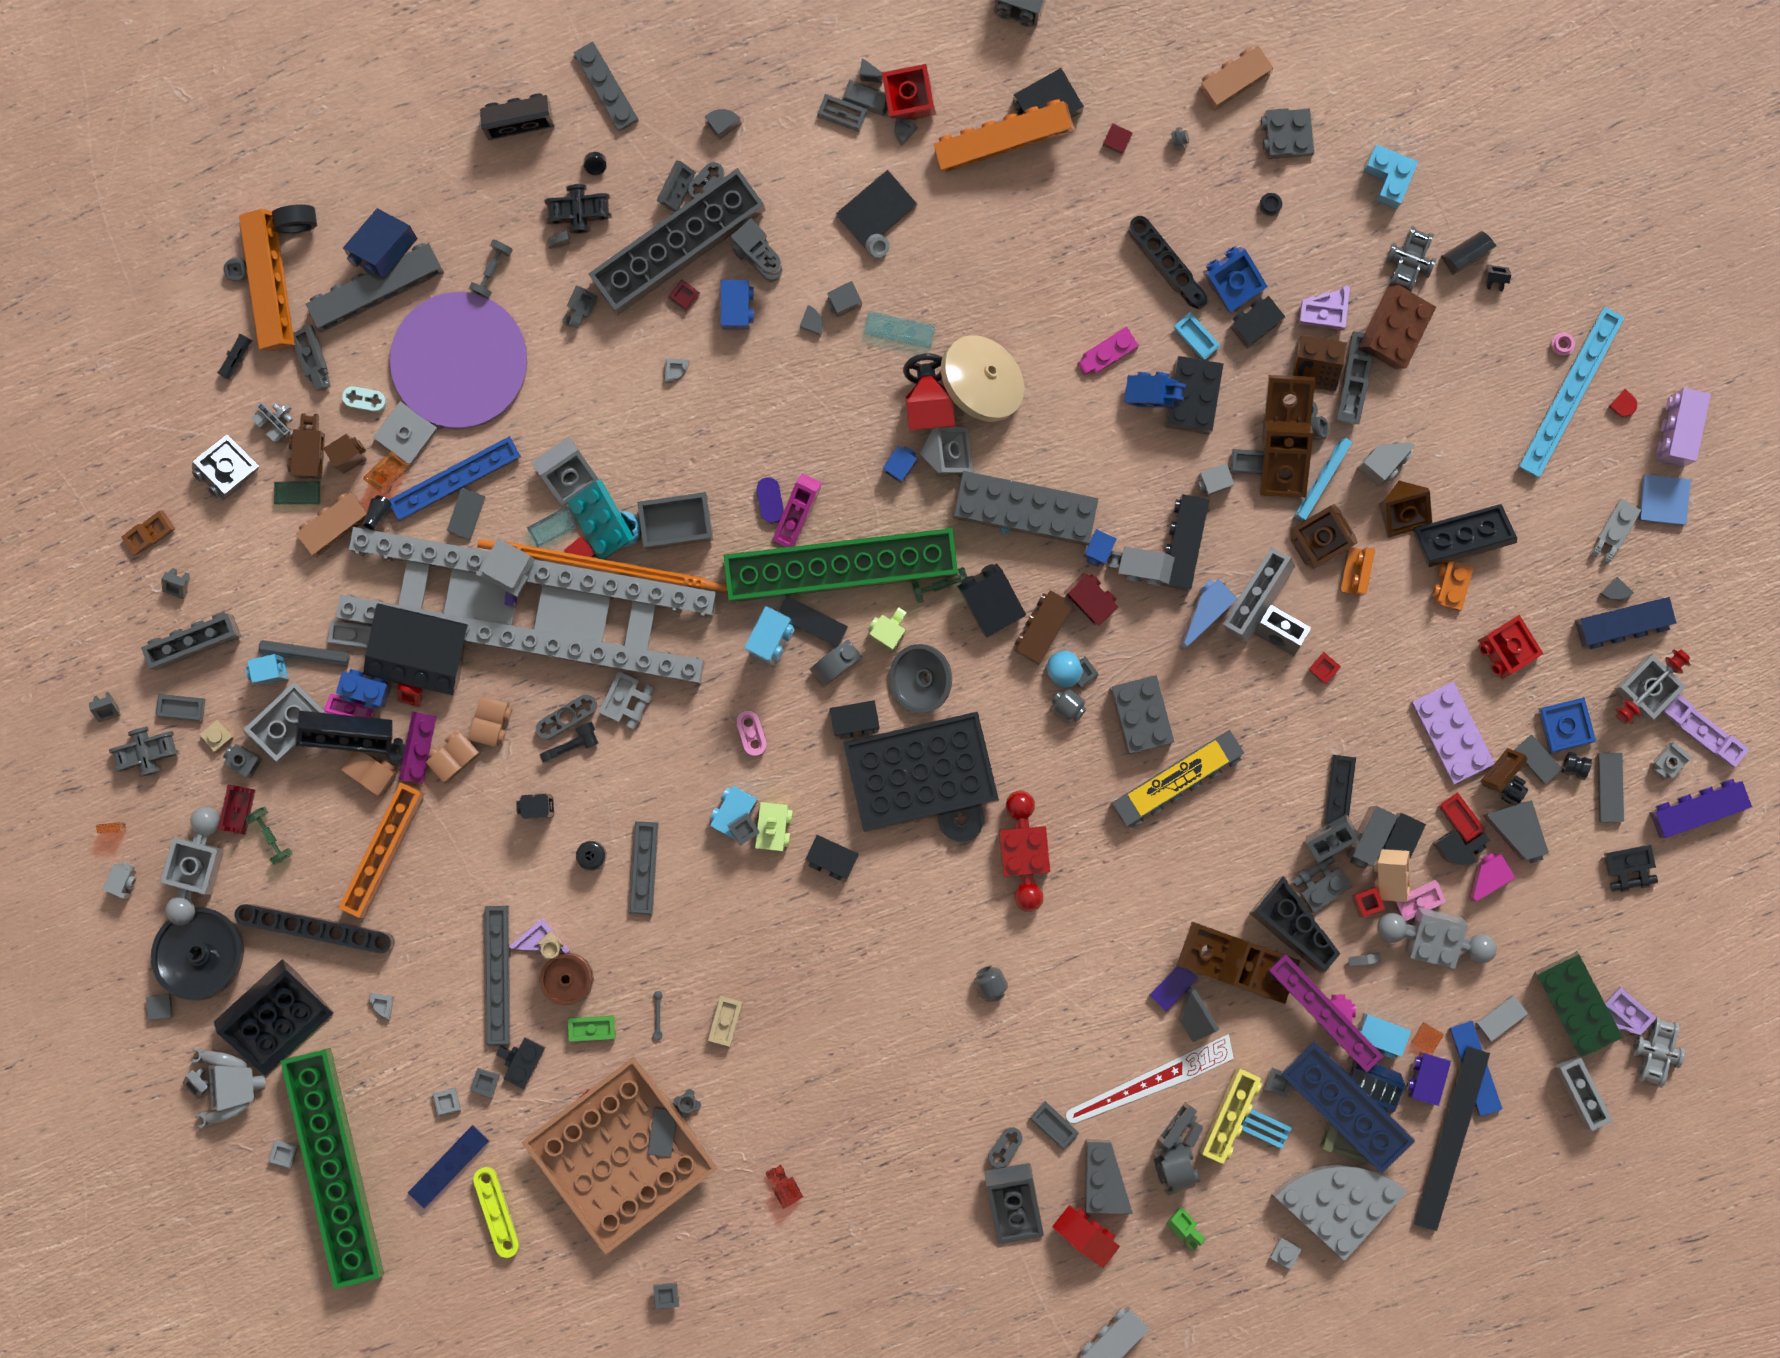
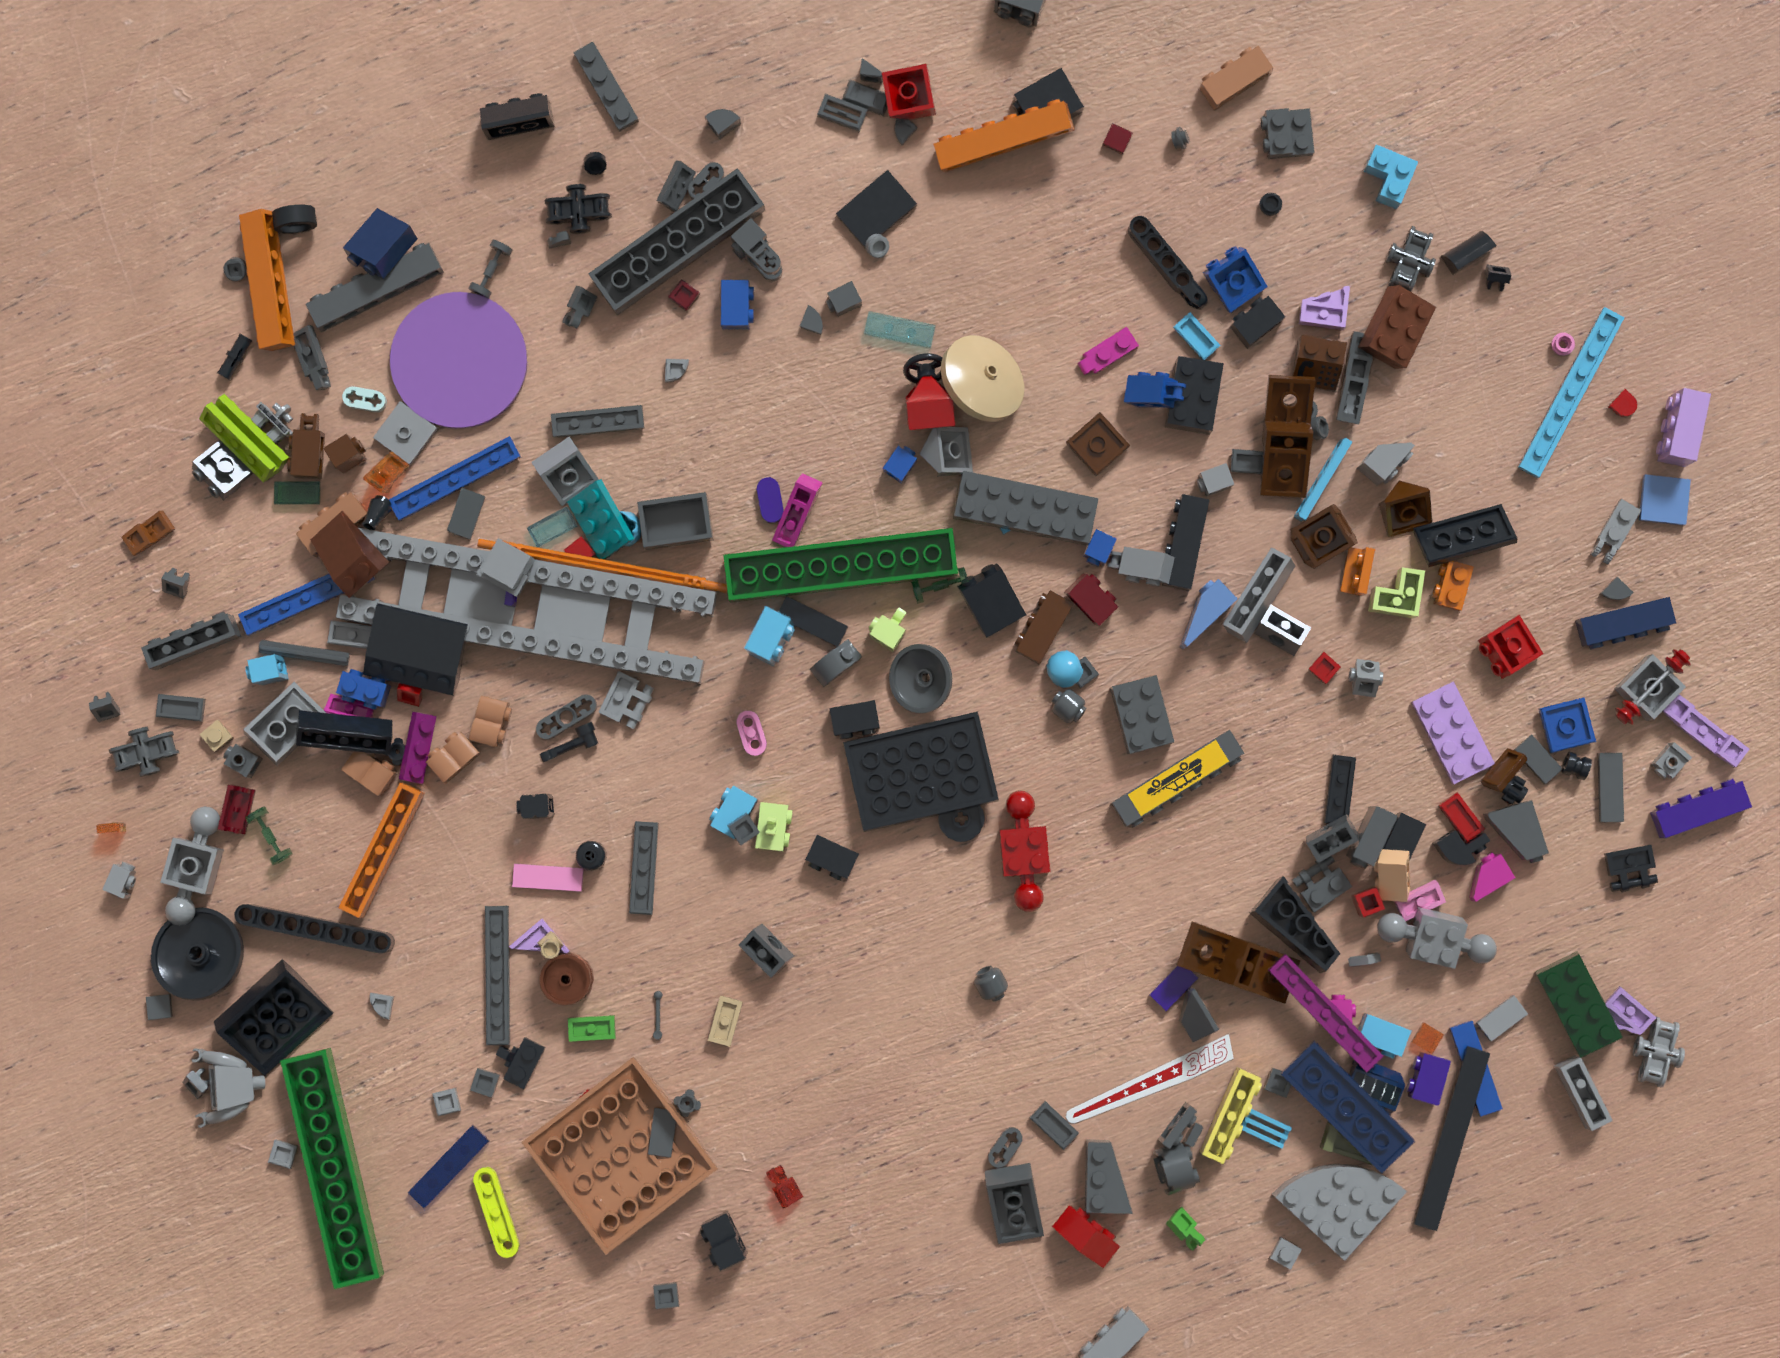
(244, 438): none -> lime brick
(290, 604): none -> blue plate
(347, 554): none -> copper slope
(547, 877): none -> bright pink tile
(597, 421): none -> dark grey plate
(725, 1241): none -> black brick
(766, 950): none -> dark grey brick
(1097, 444): none -> reddish brown plate
(1365, 678): none -> light grey brick
(1402, 600): none -> yellowish green brick

